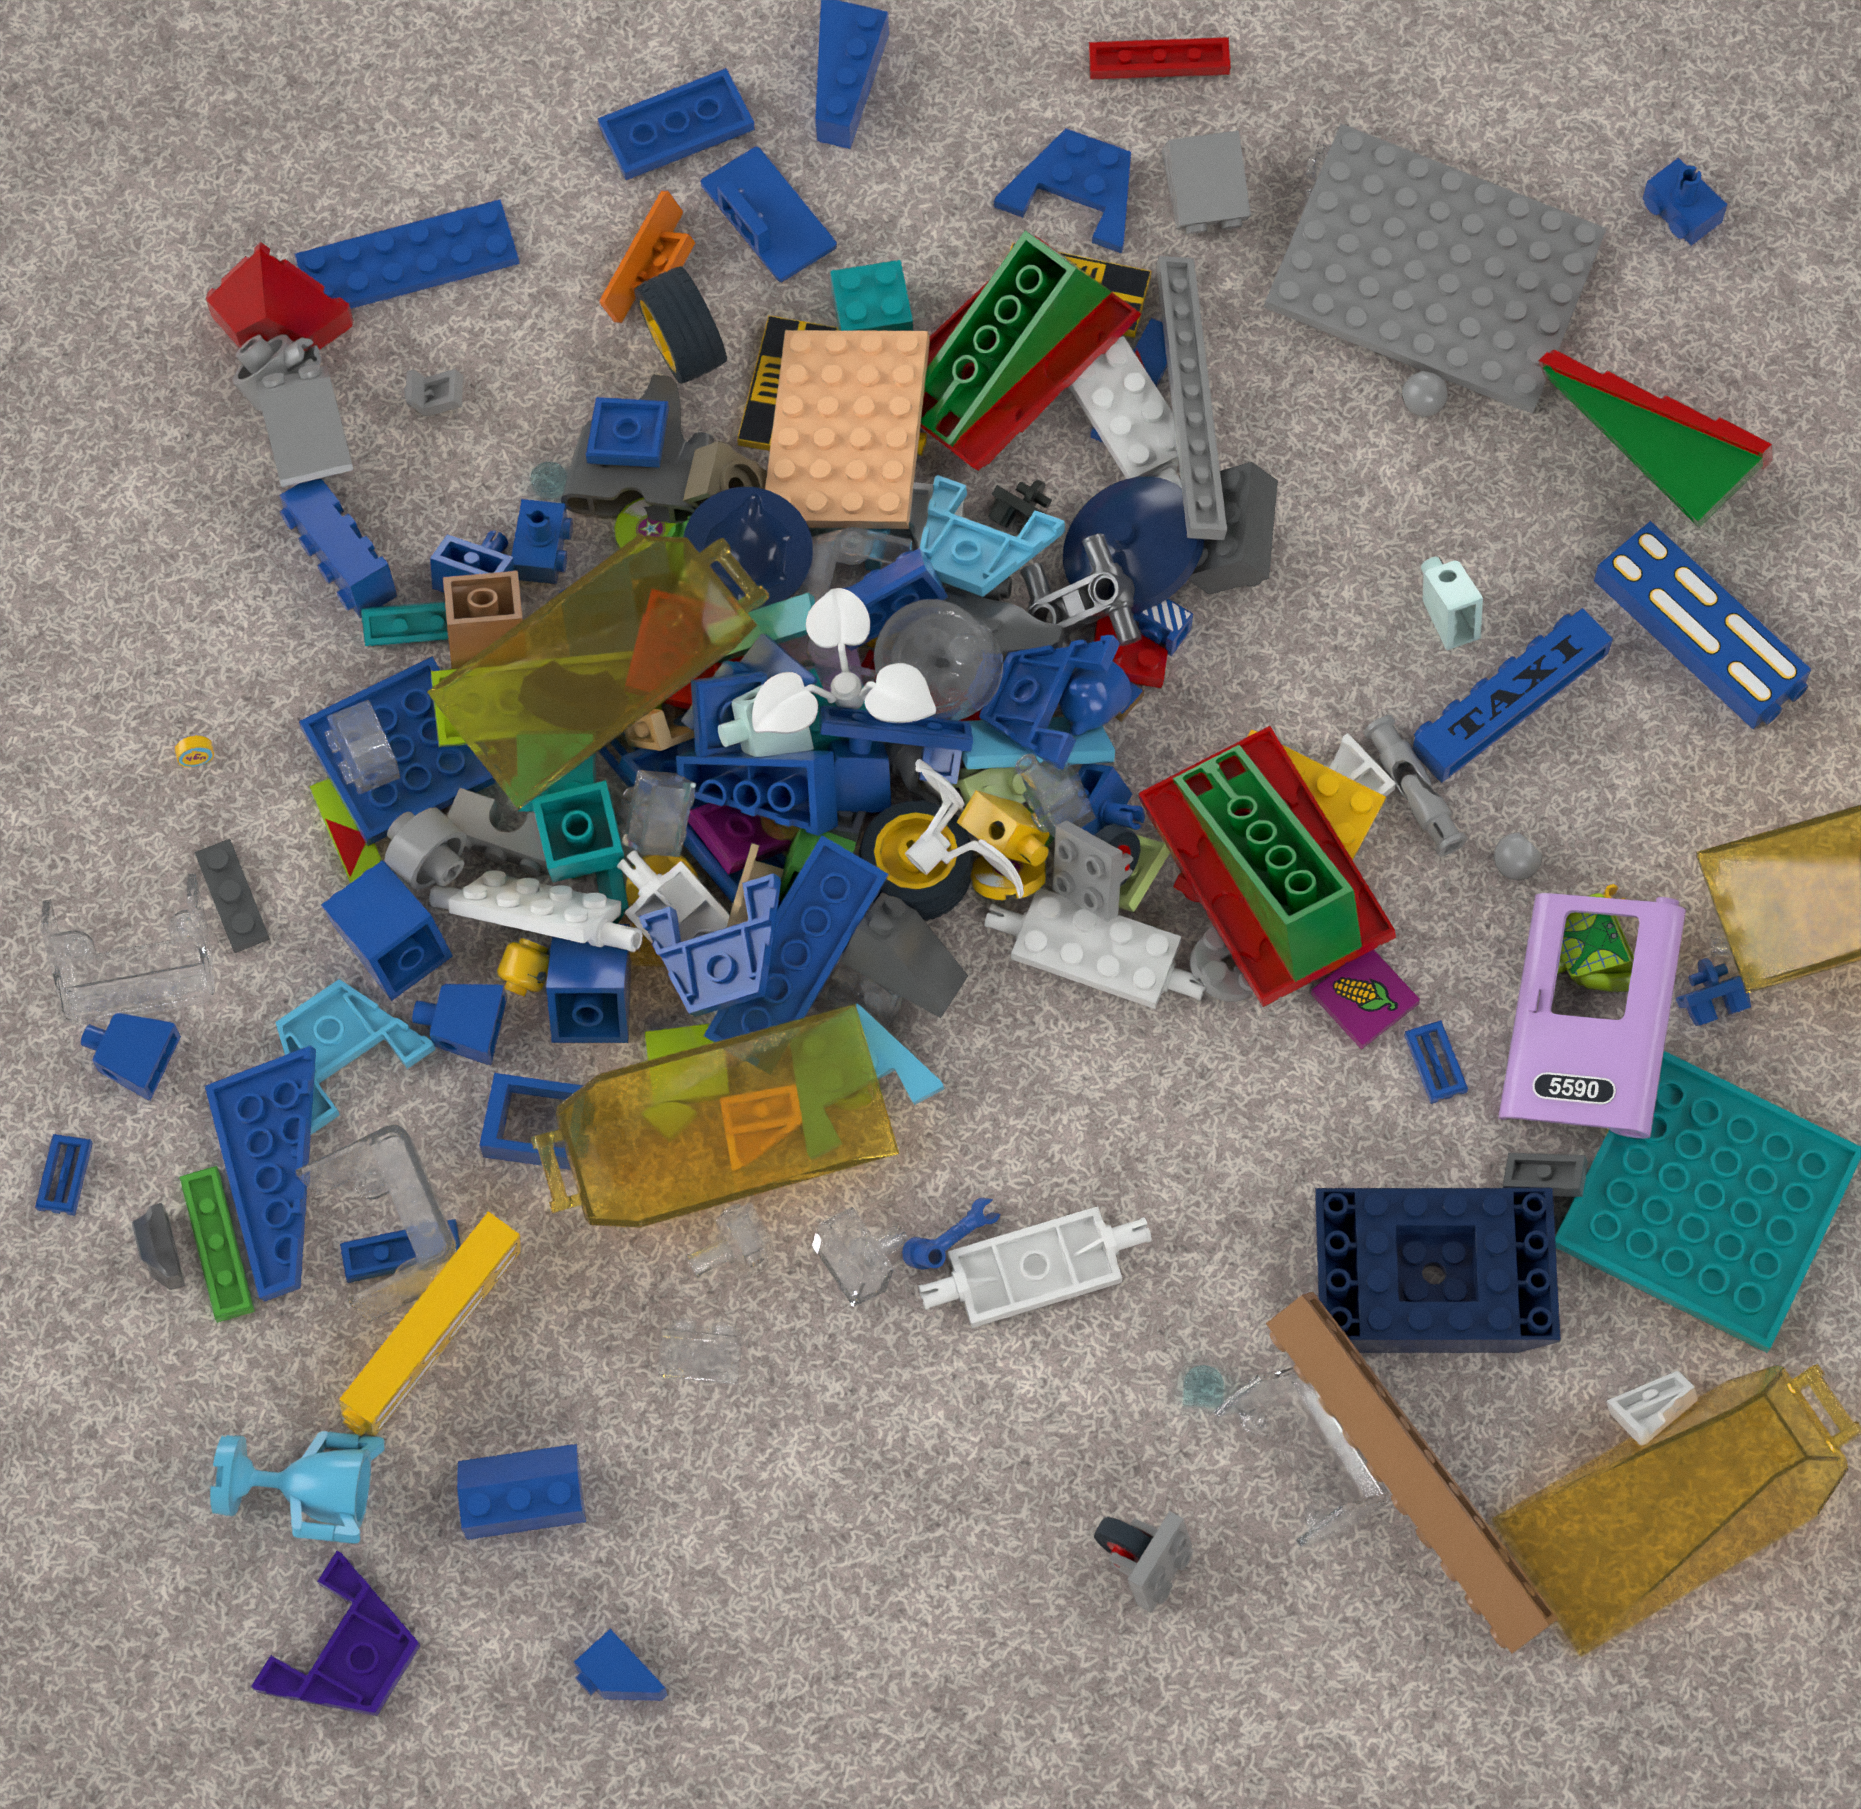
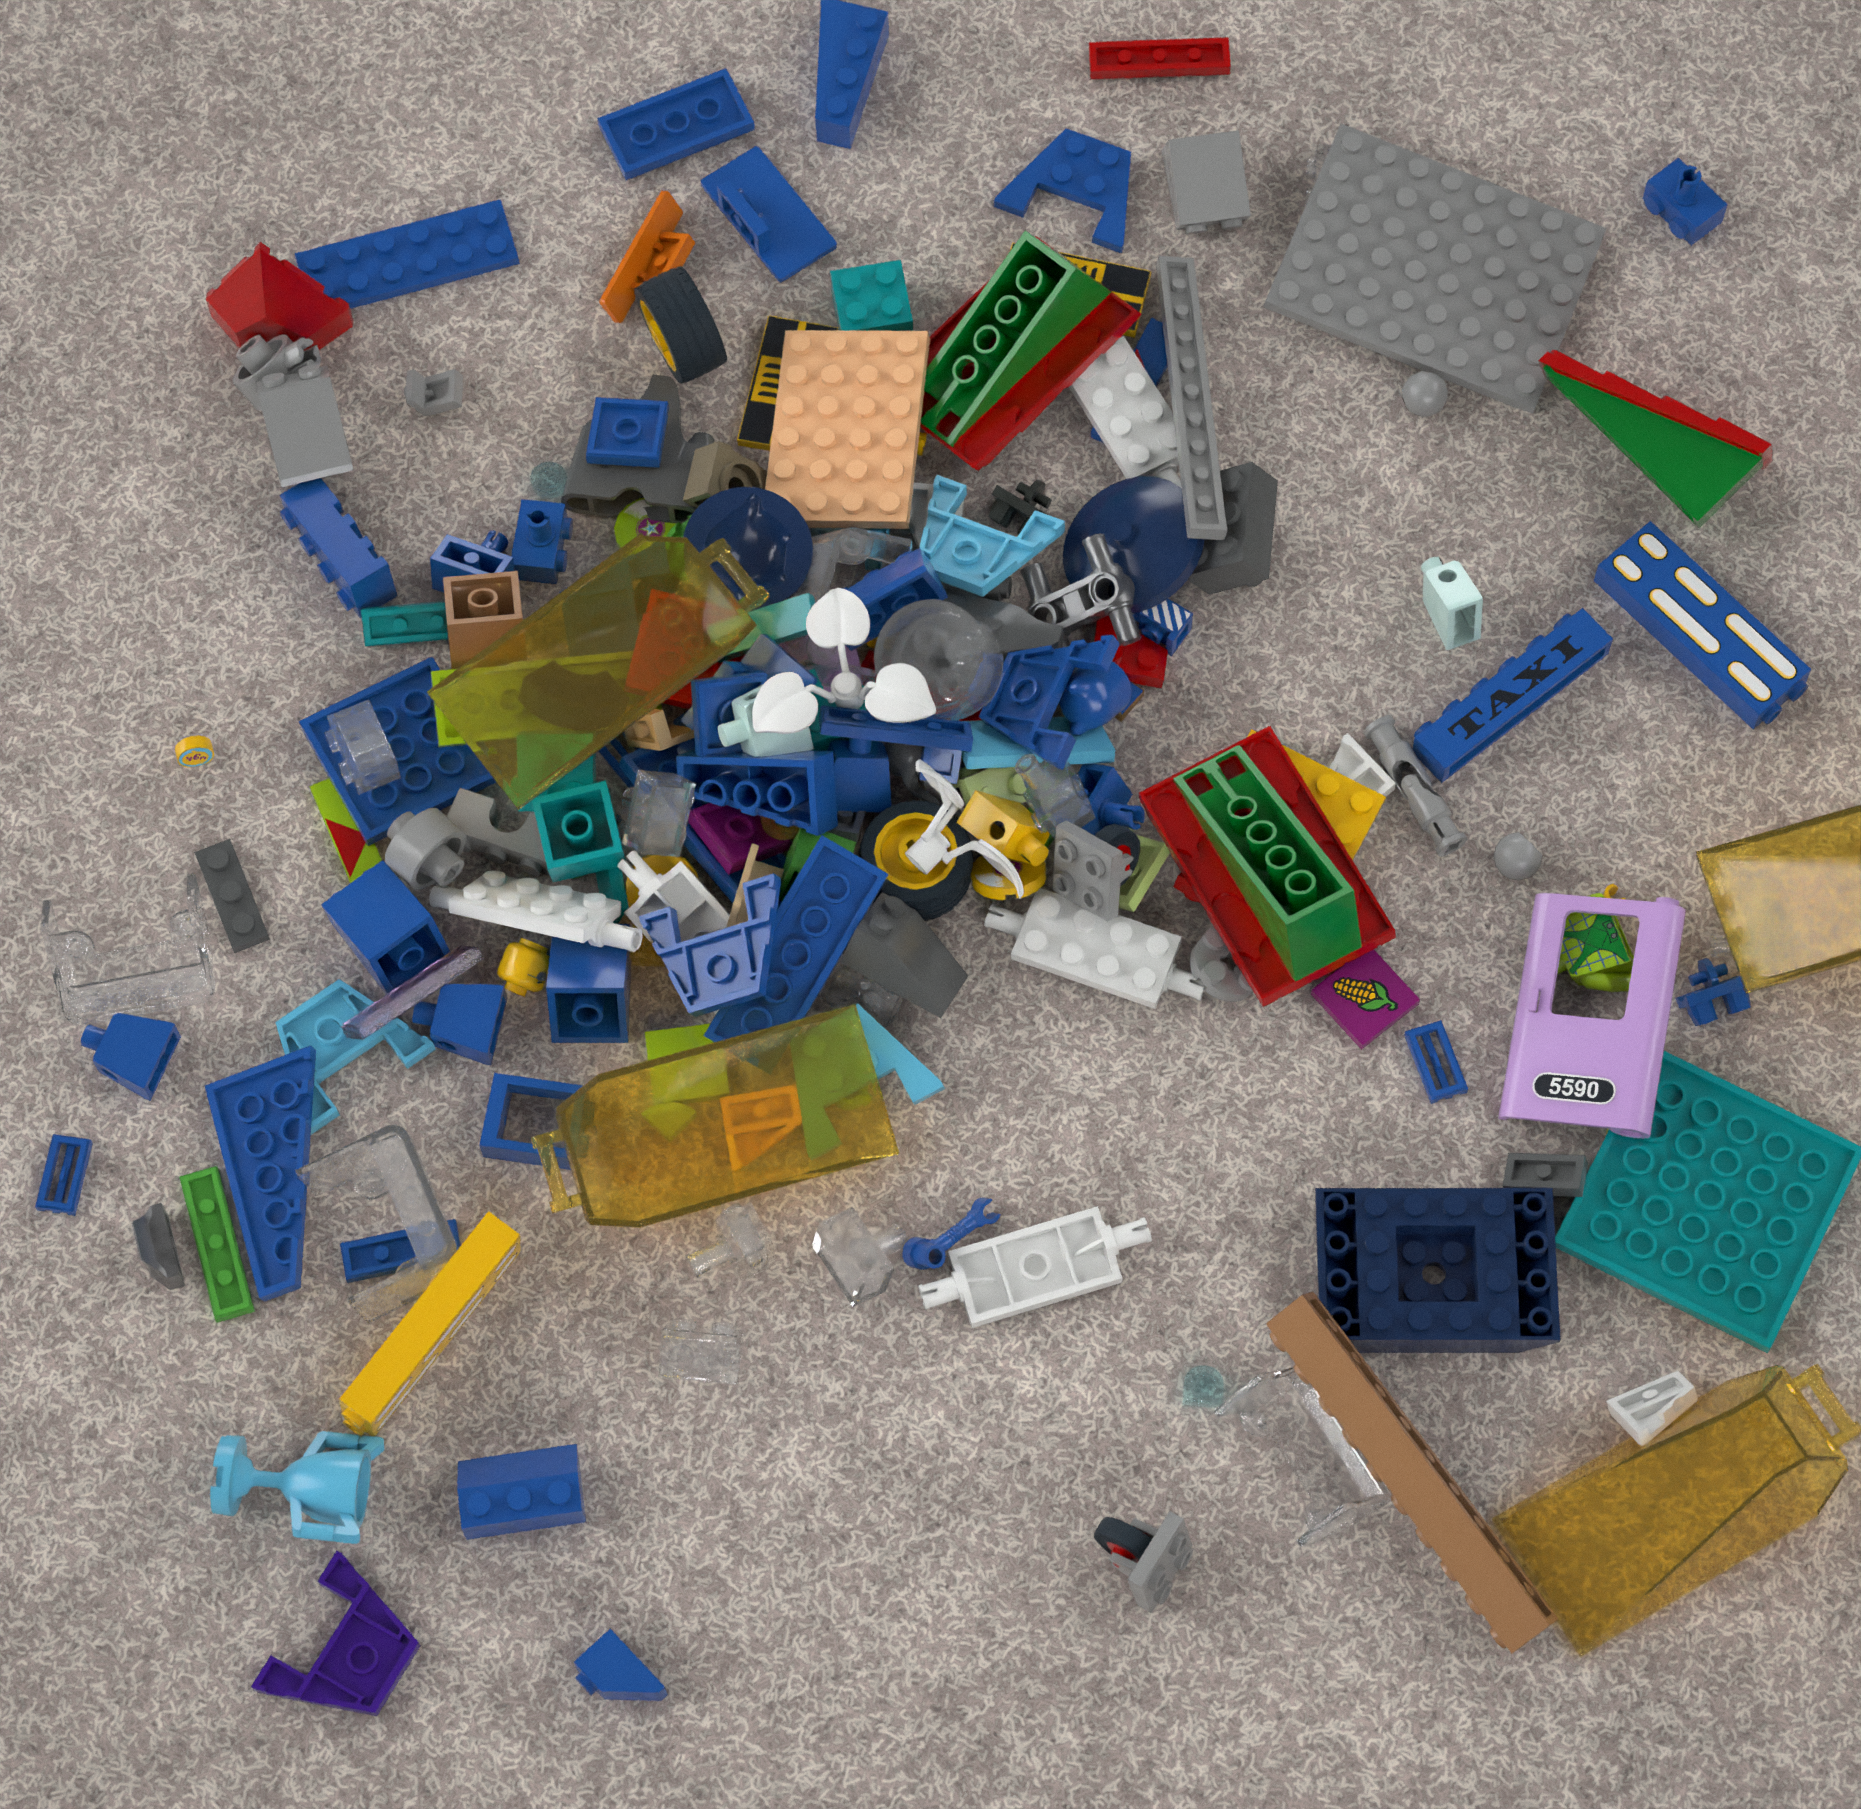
(411, 992): none -> clear purple tile

